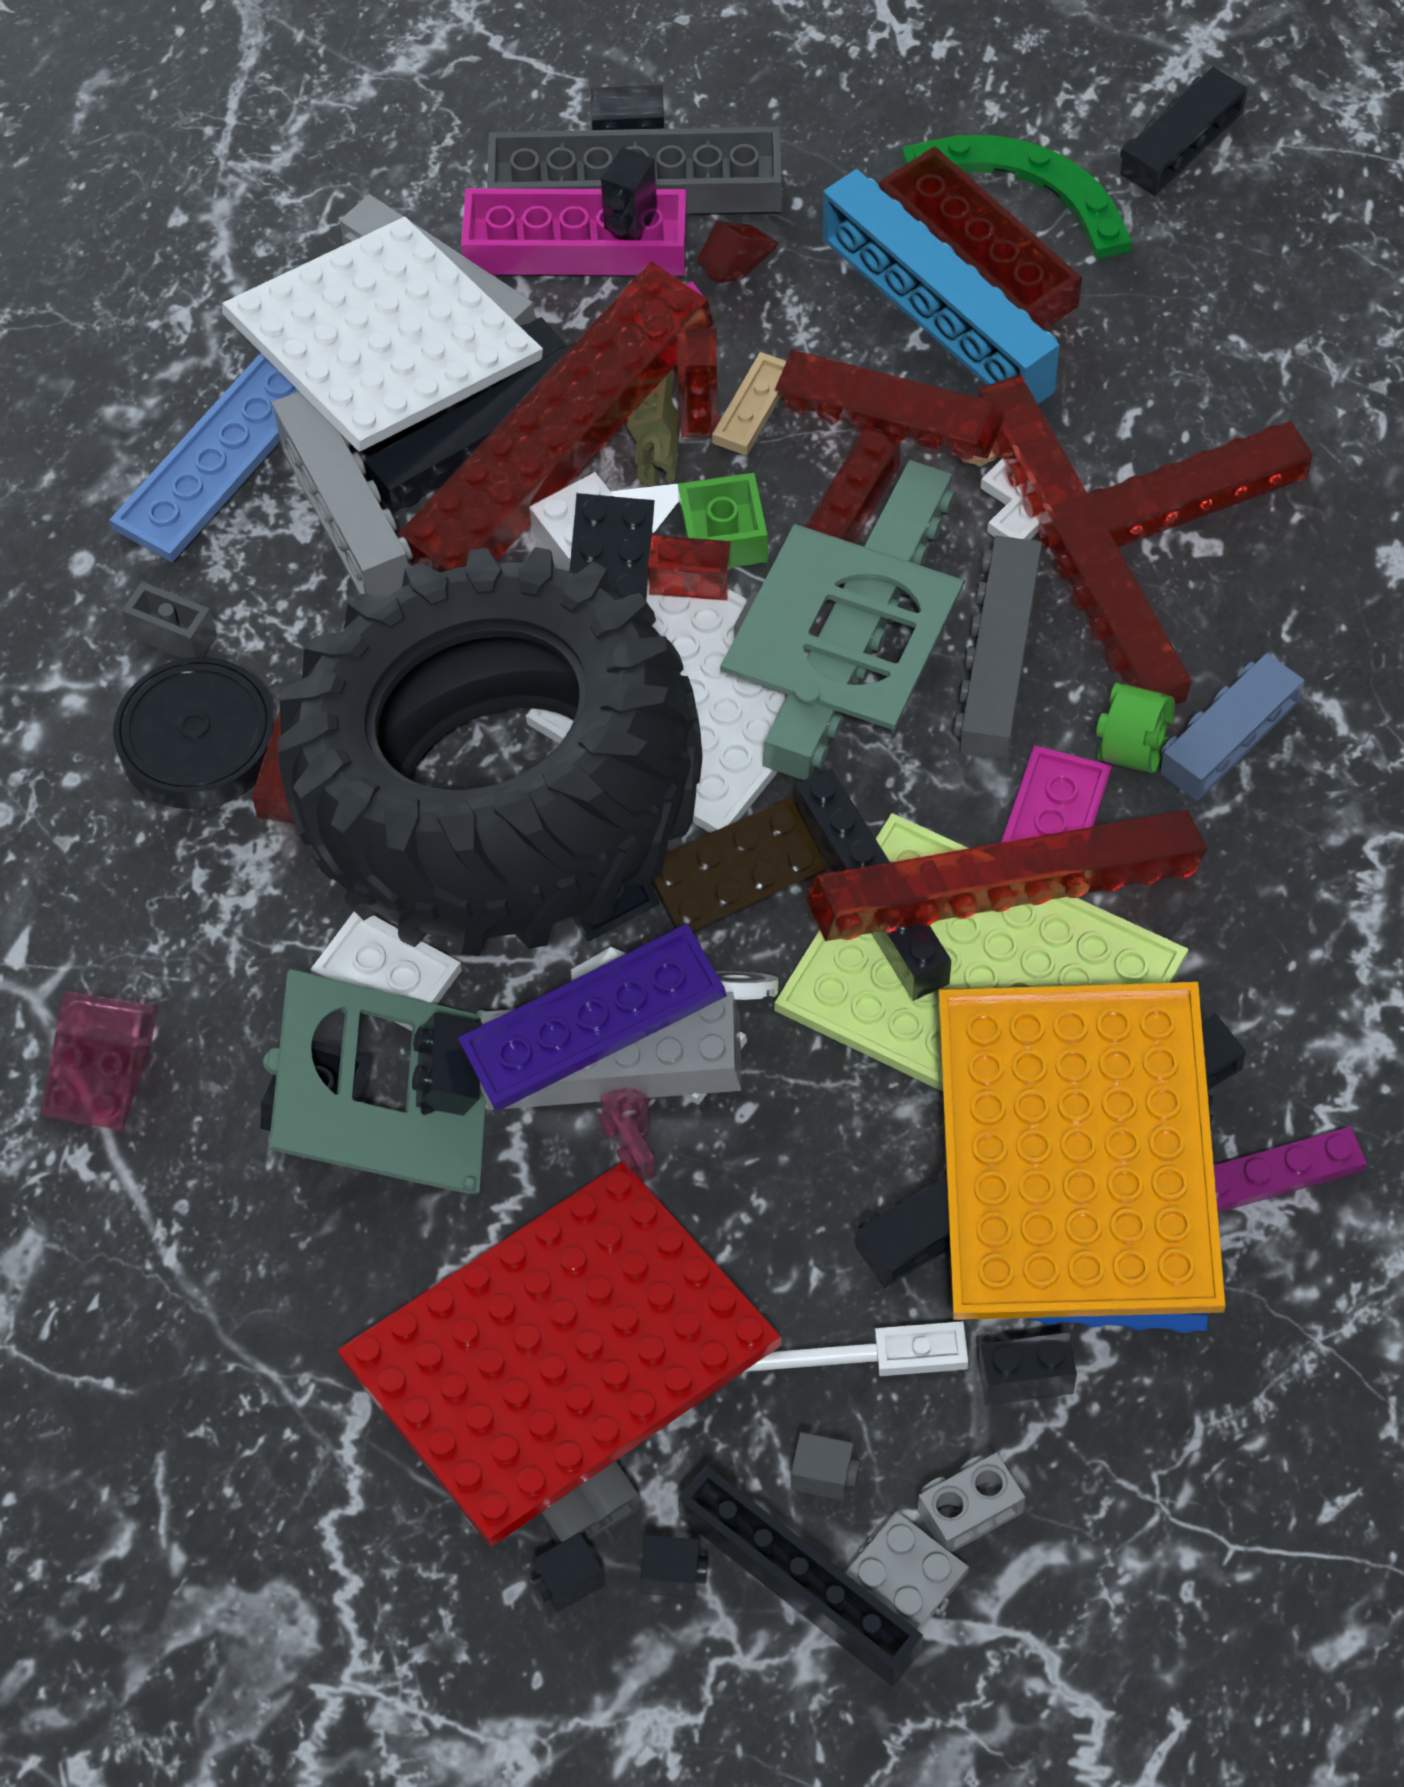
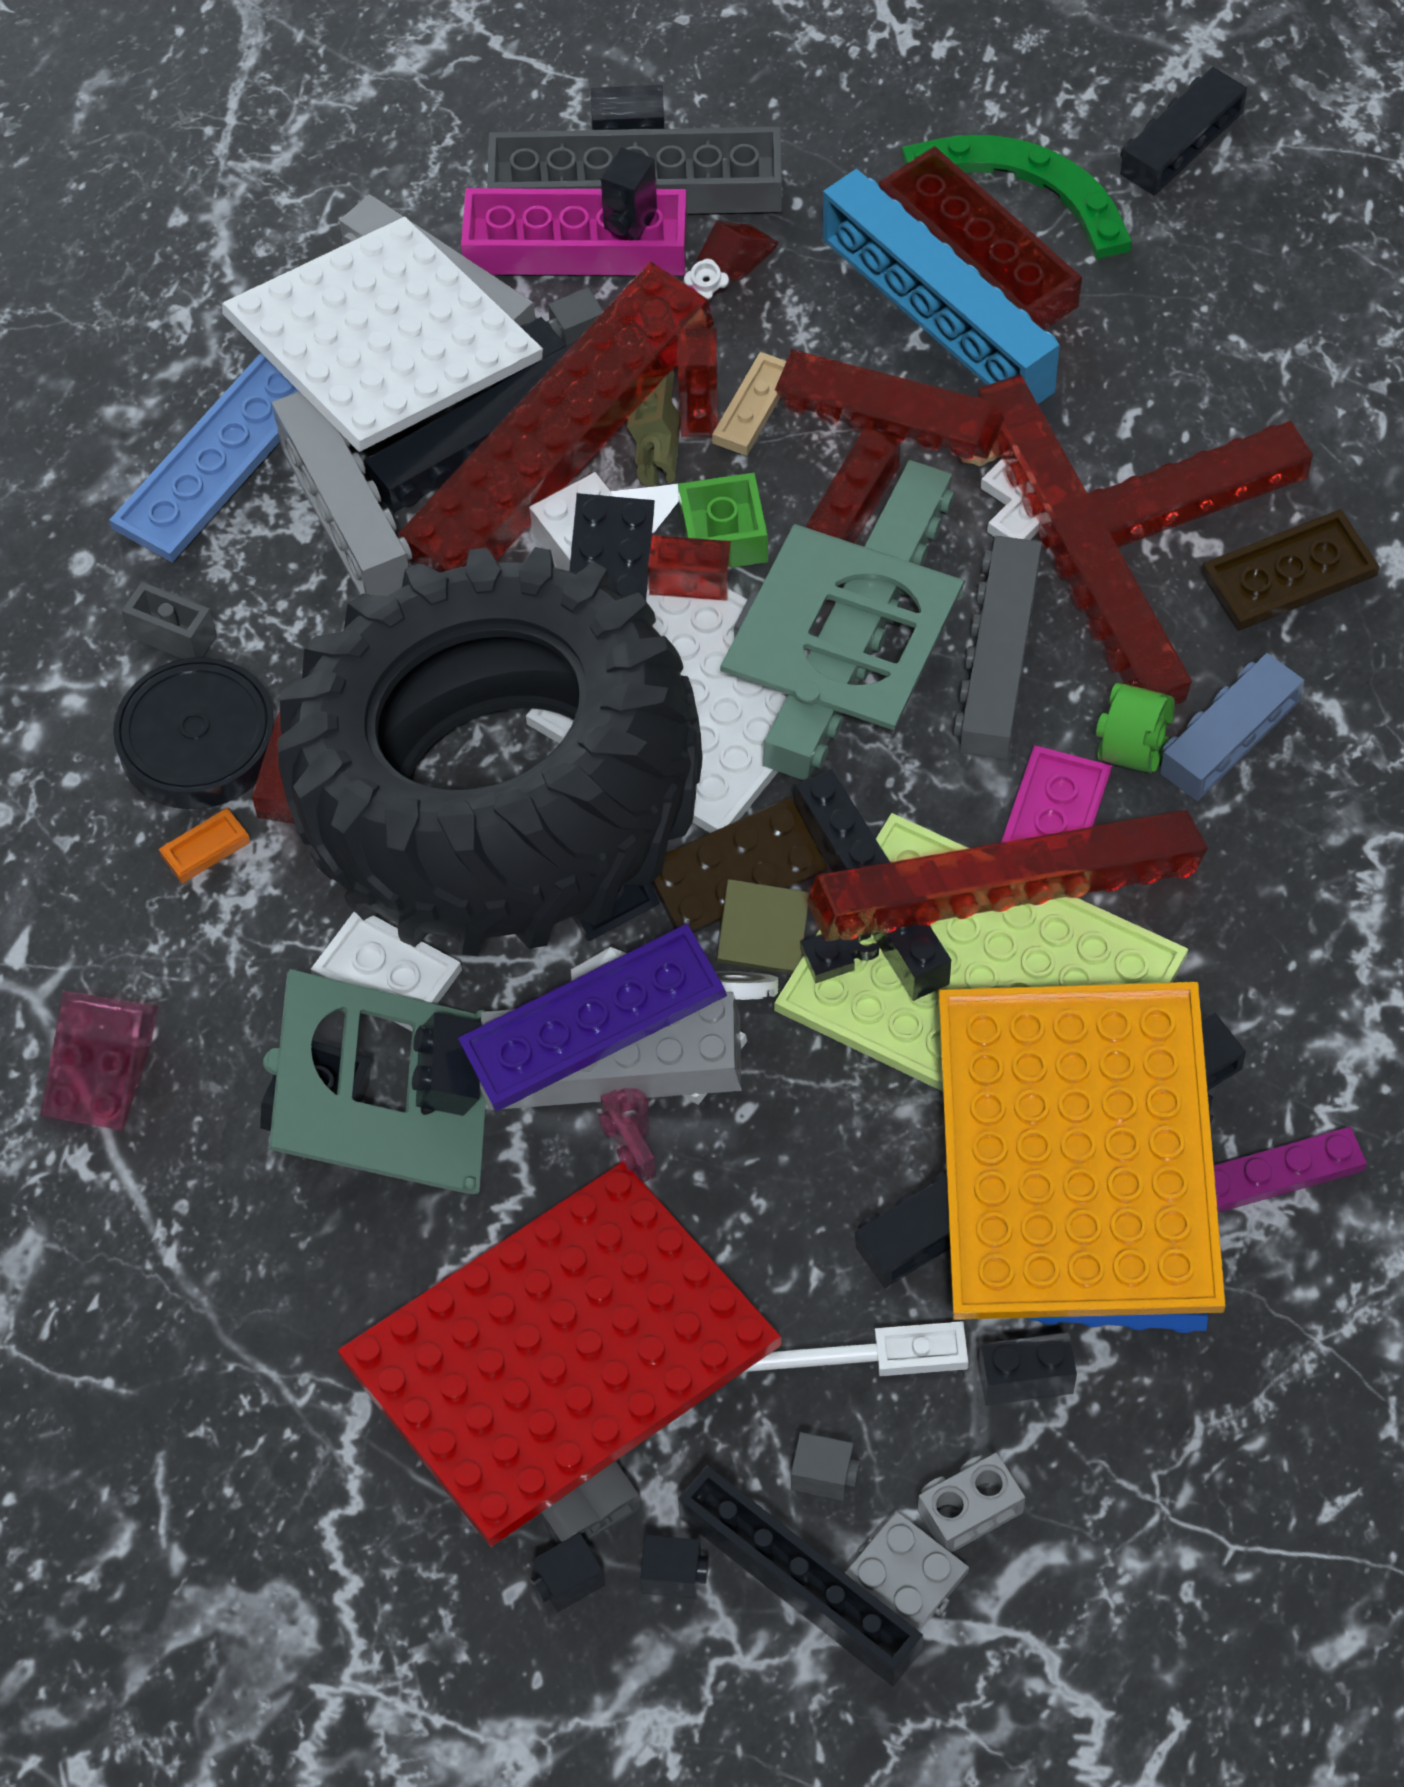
(204, 845): none -> orange tile
(573, 315): none -> dark grey brick
(704, 269): none -> white plate
(762, 926): none -> olive tile
(836, 956): none -> black plate
(1290, 569): none -> dark brown plate

